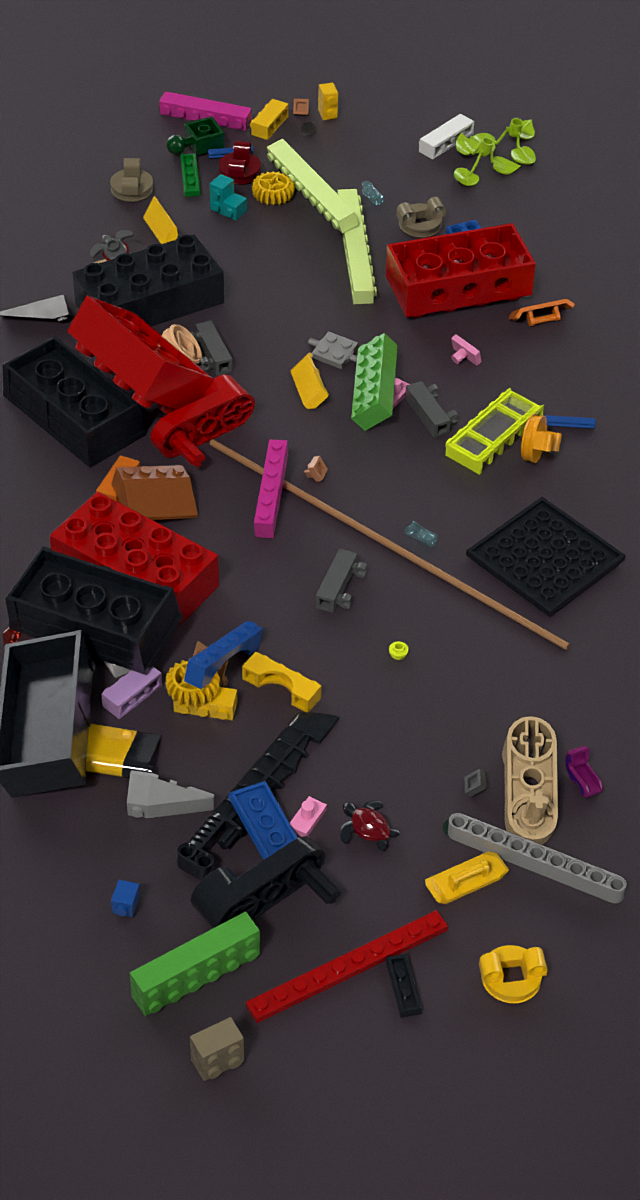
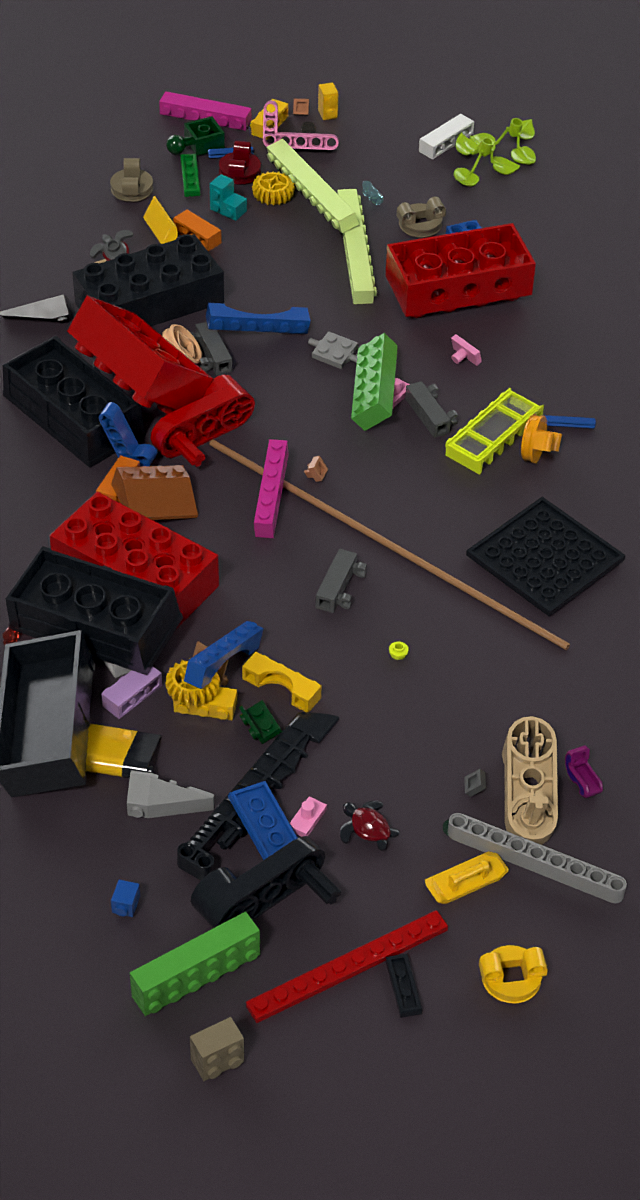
(122, 437): none -> blue beam
(192, 224): none -> orange brick
(225, 318): none -> blue arch
(261, 722): none -> dark green bracket
(293, 136): none -> bright pink beam
(309, 383): yellow piece -> none
(418, 532): clear light blue bar -> none
(564, 303): orange piece -> none

